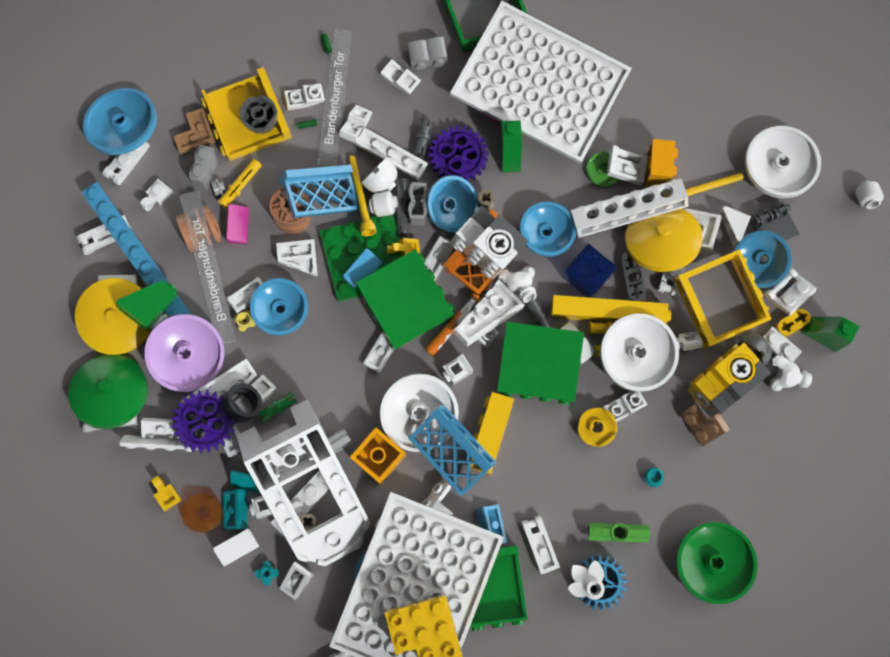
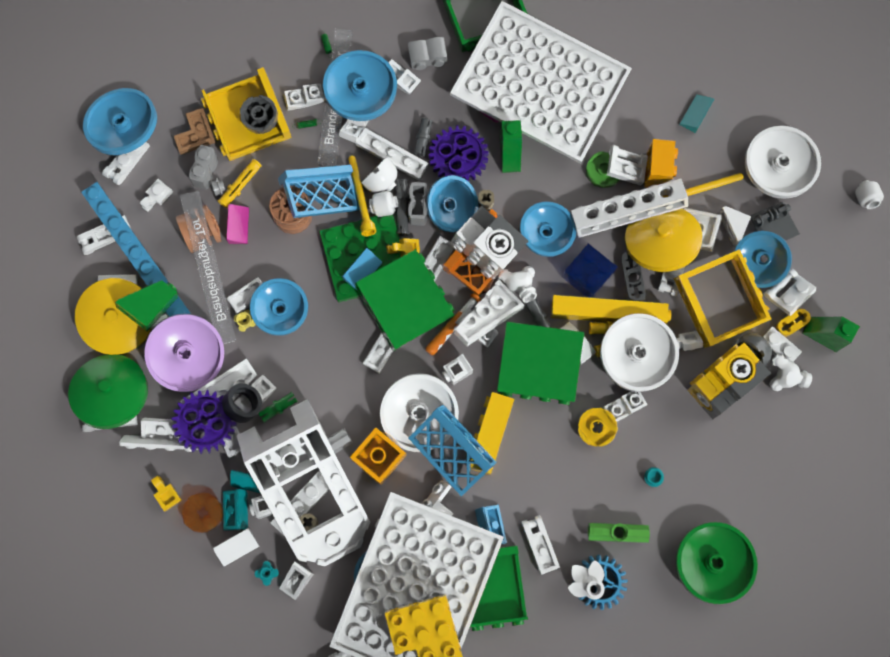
(298, 255): white wing -> none
(360, 85): none -> dark azure dish
(696, 112): none -> teal slope
(704, 429): medium nougat plate -> none

